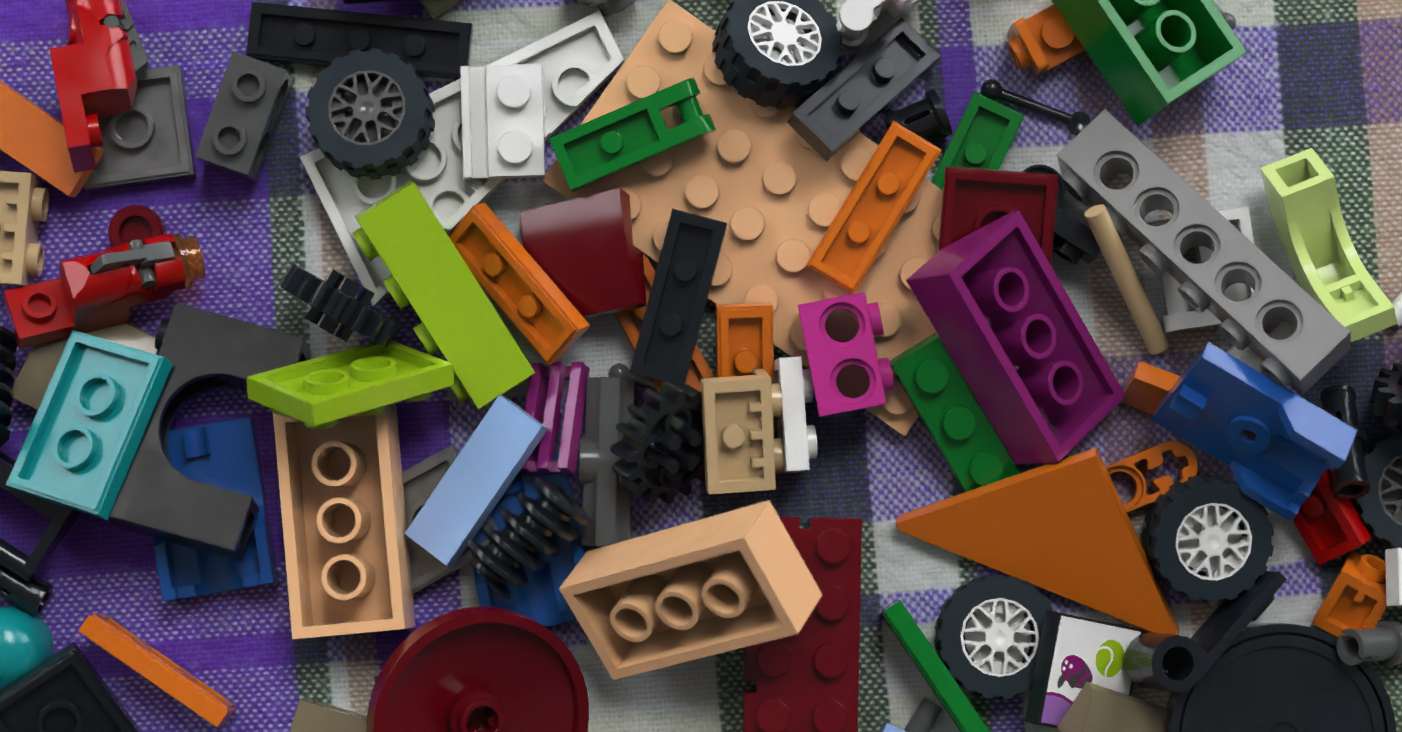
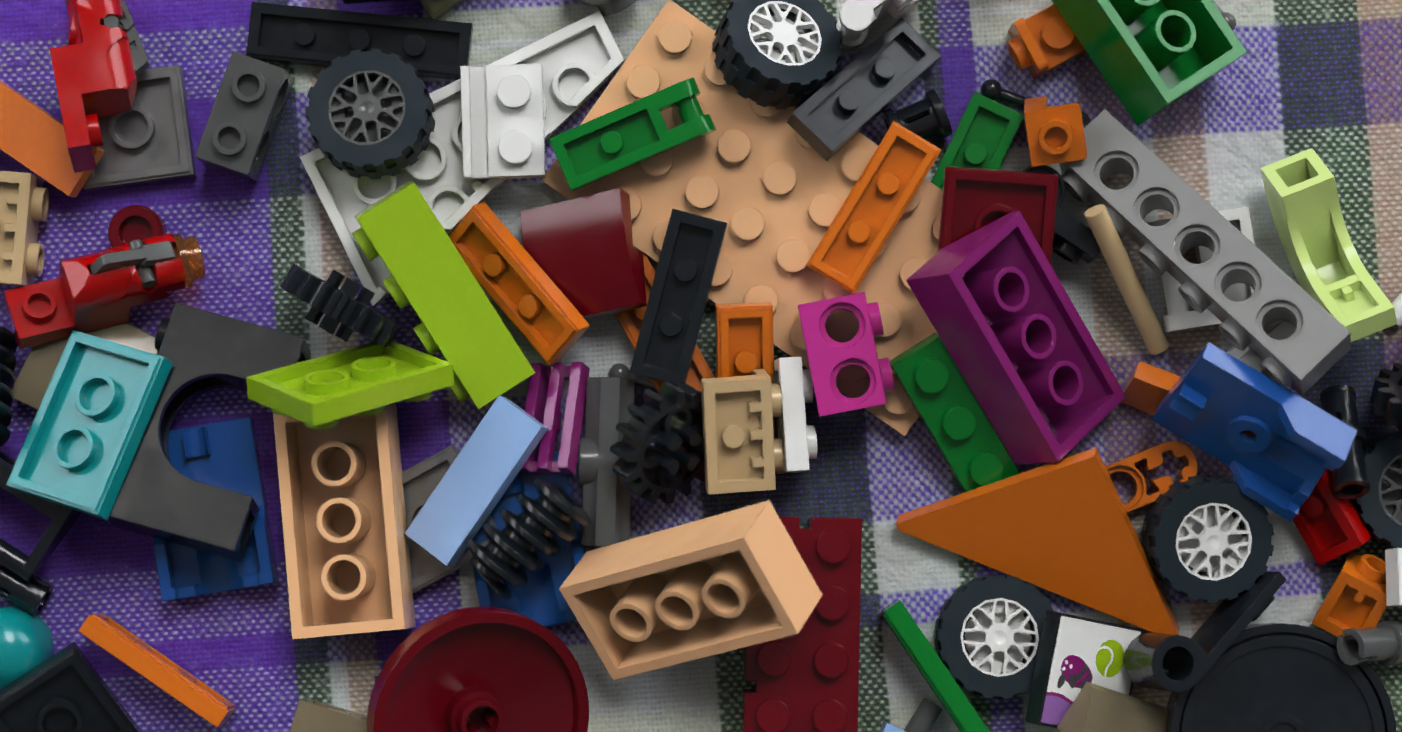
(1054, 132): none -> orange bracket

